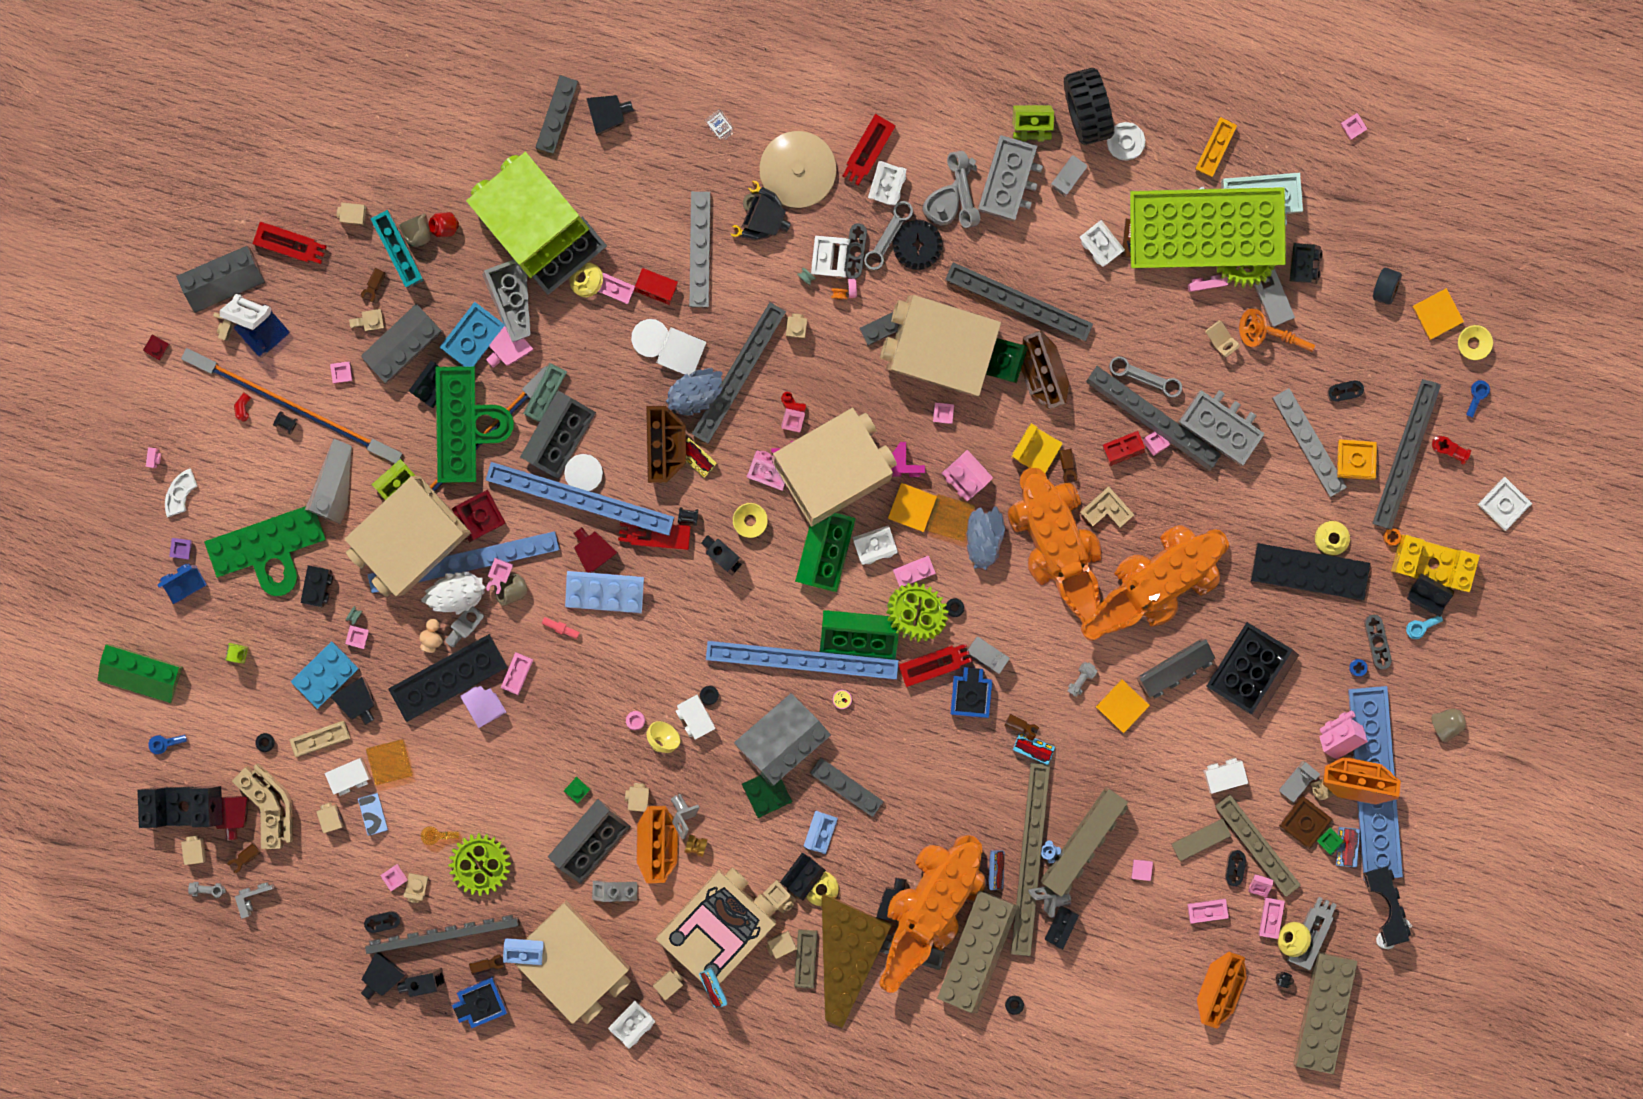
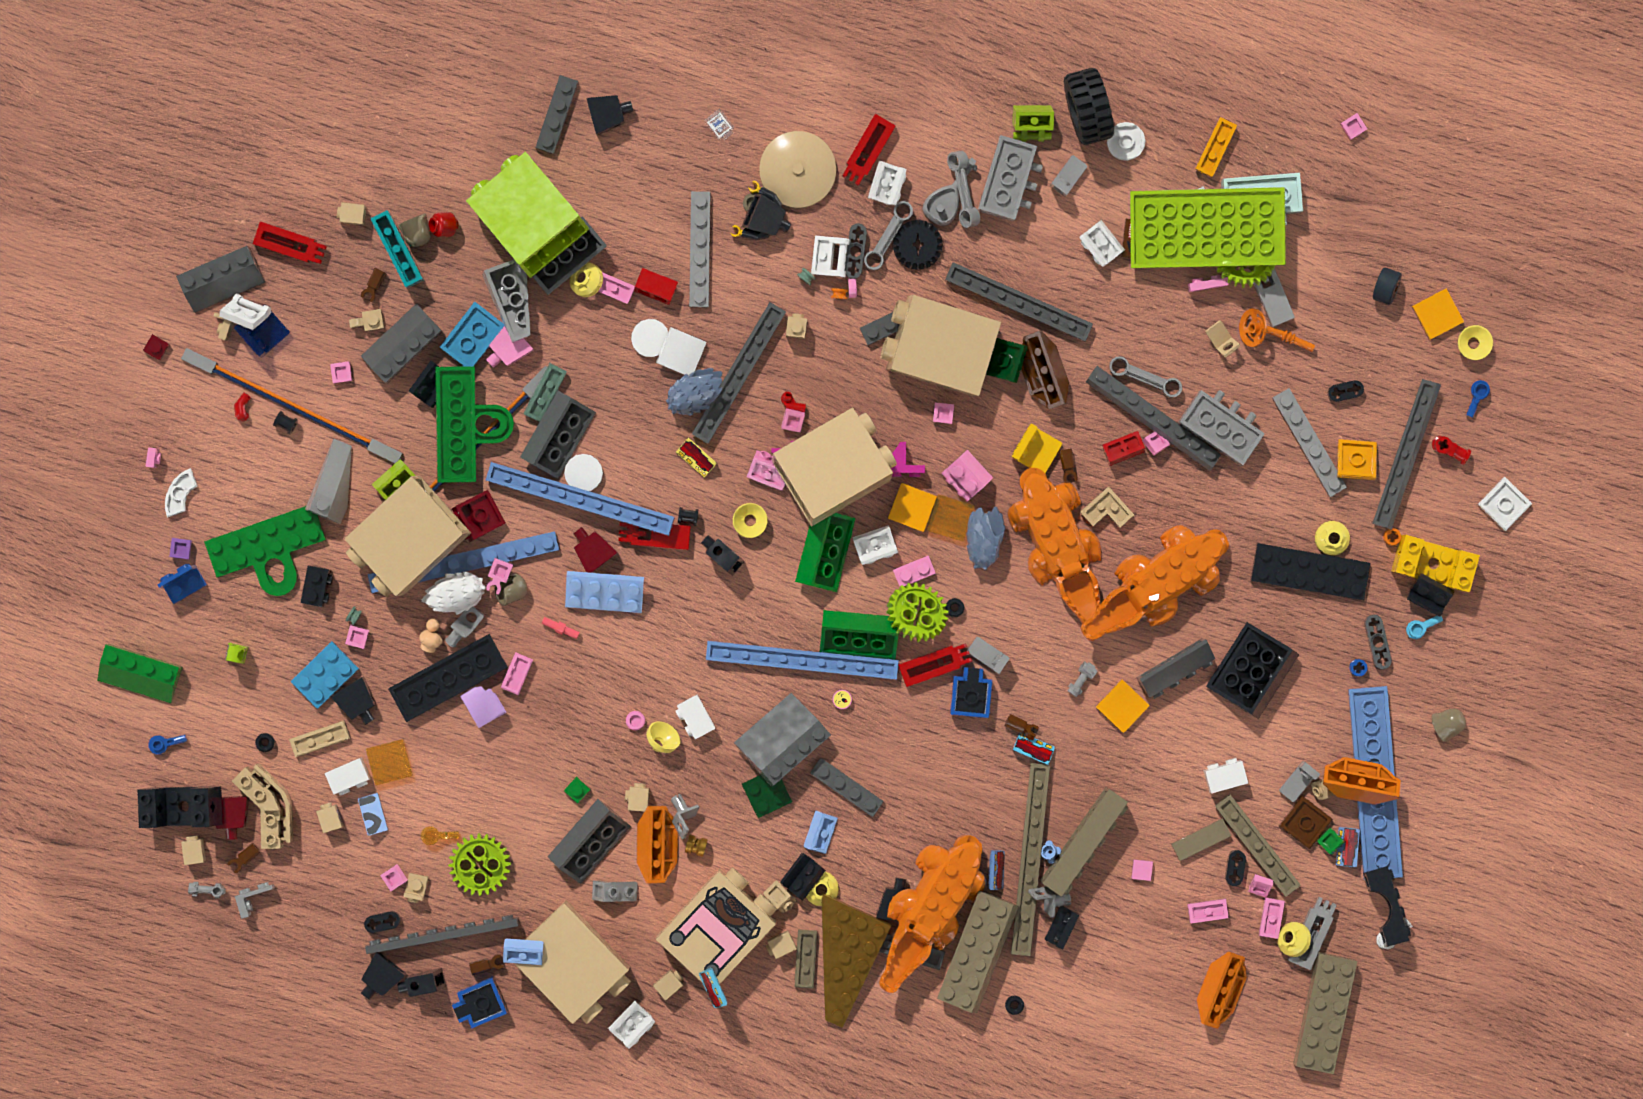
(664, 444): reddish brown wedge -> none
(709, 695): black tile -> none
(1284, 979): black plate -> none
(1305, 263): black bracket -> none
(1342, 735): bright pink brick -> none

